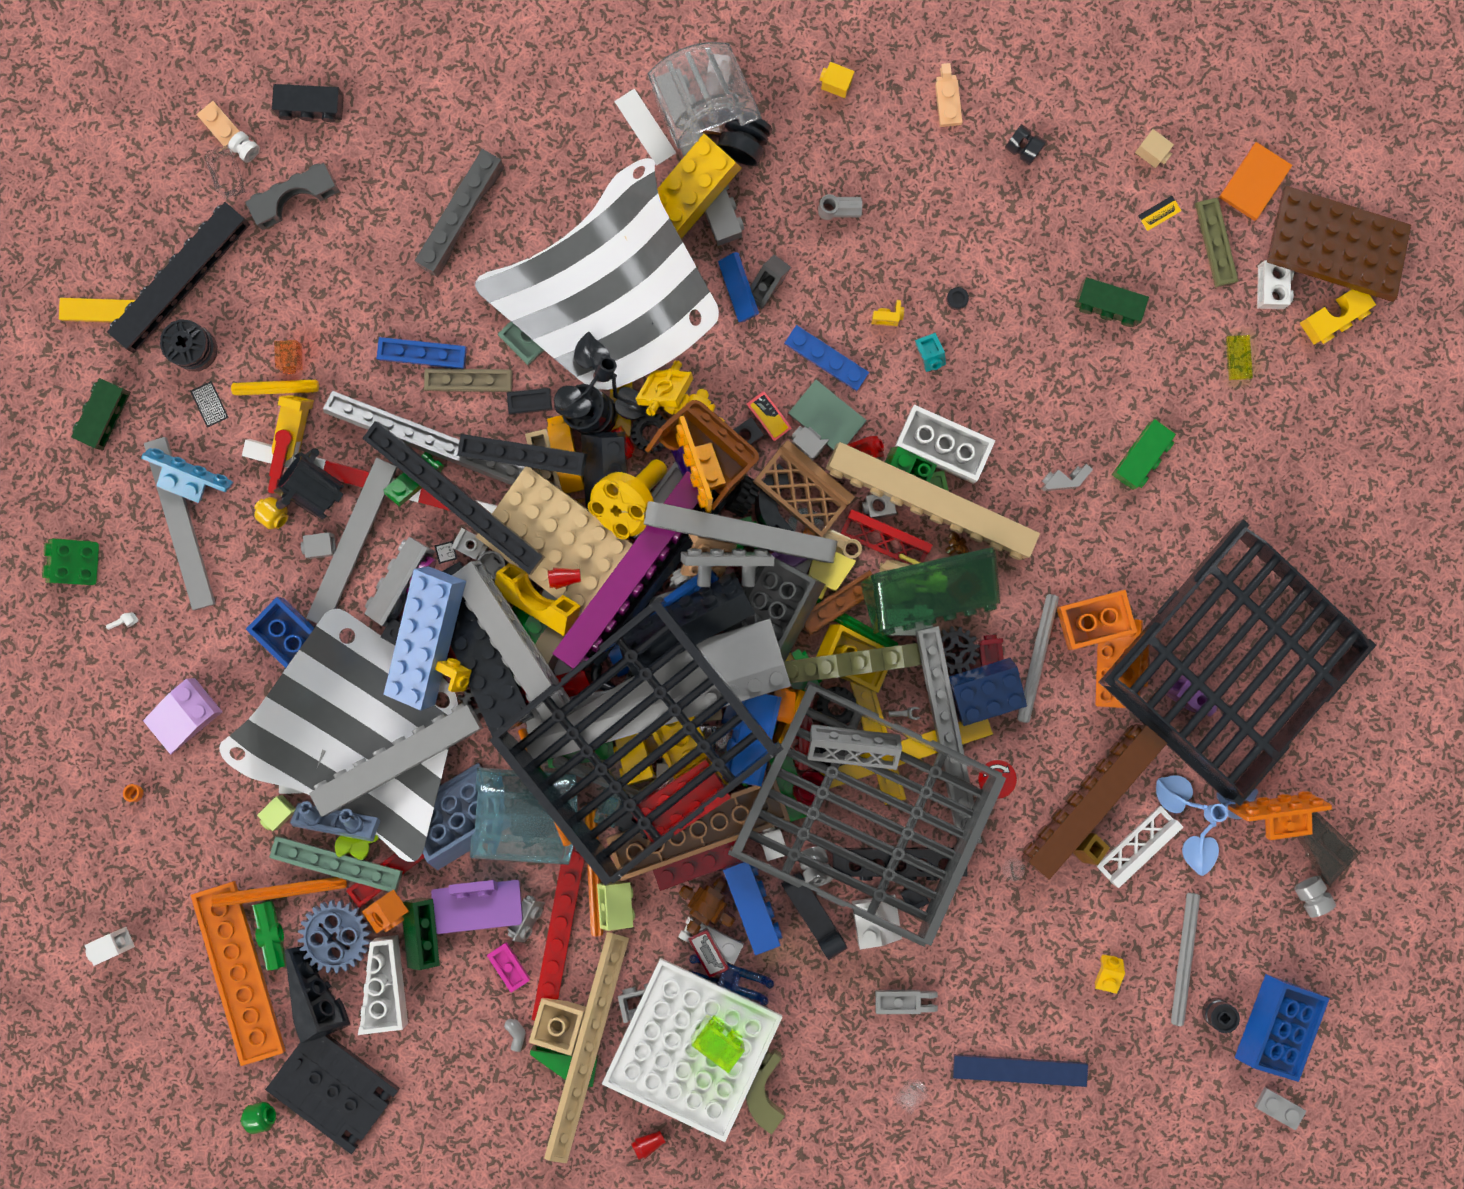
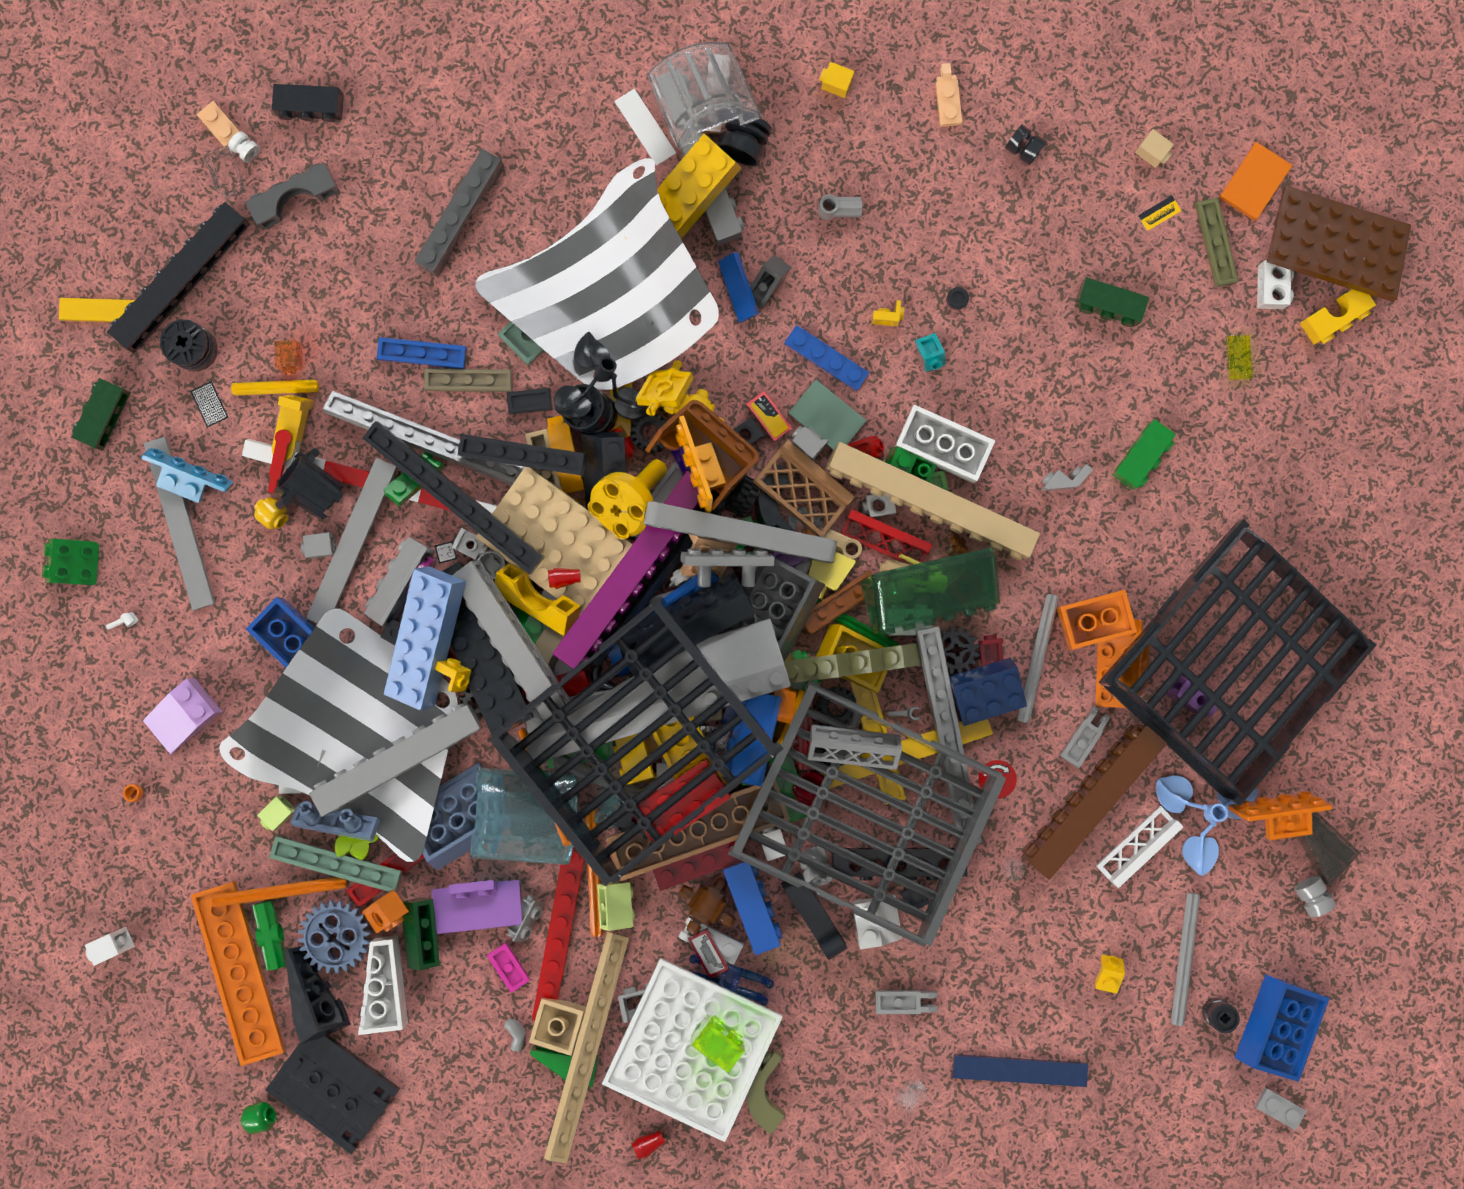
(1084, 738): none -> light grey hinge
(1091, 850): pearl gold brick -> none

